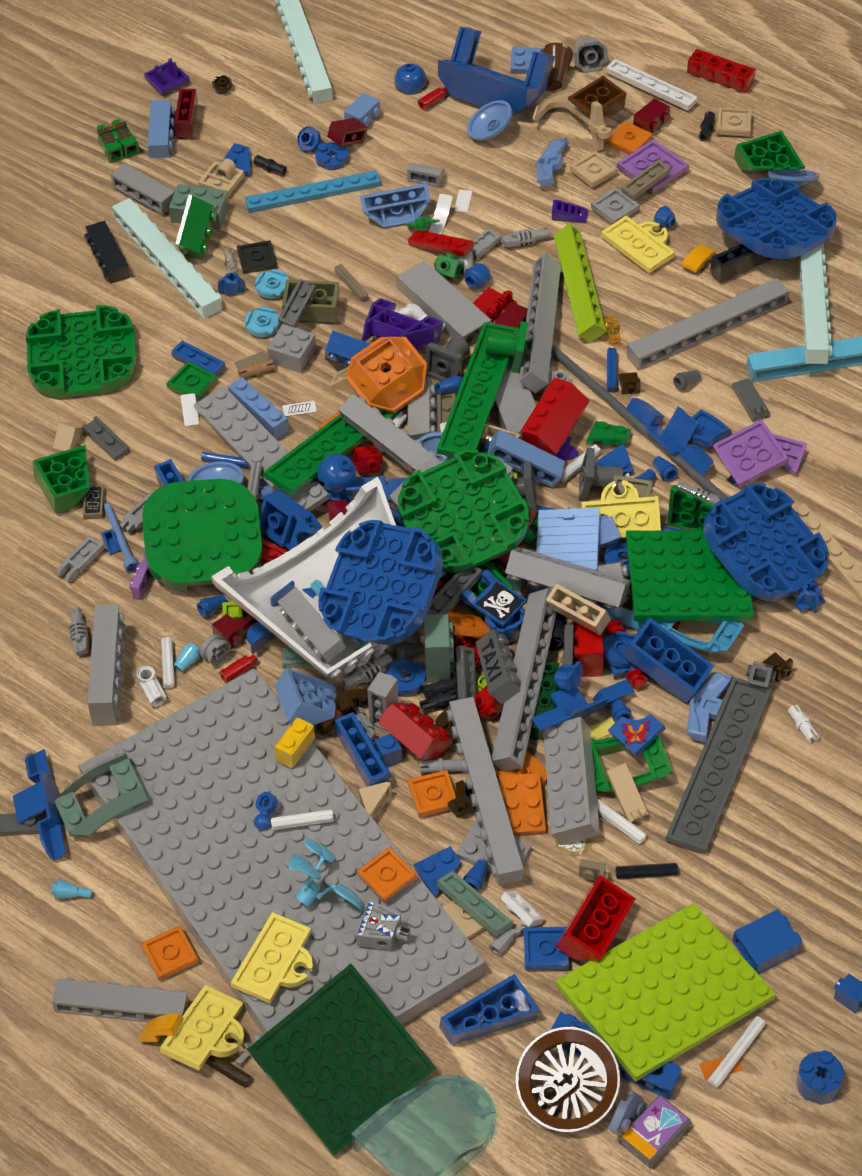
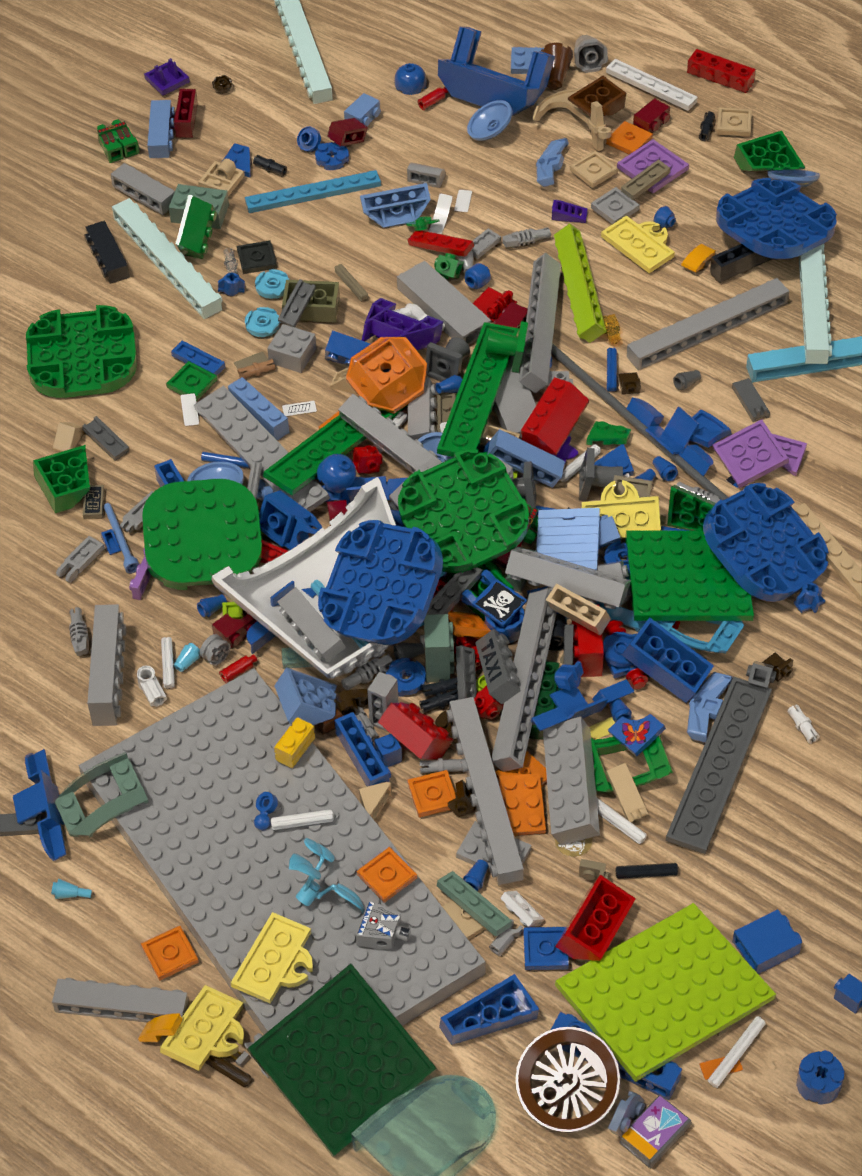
(436, 867): blue wing -> none

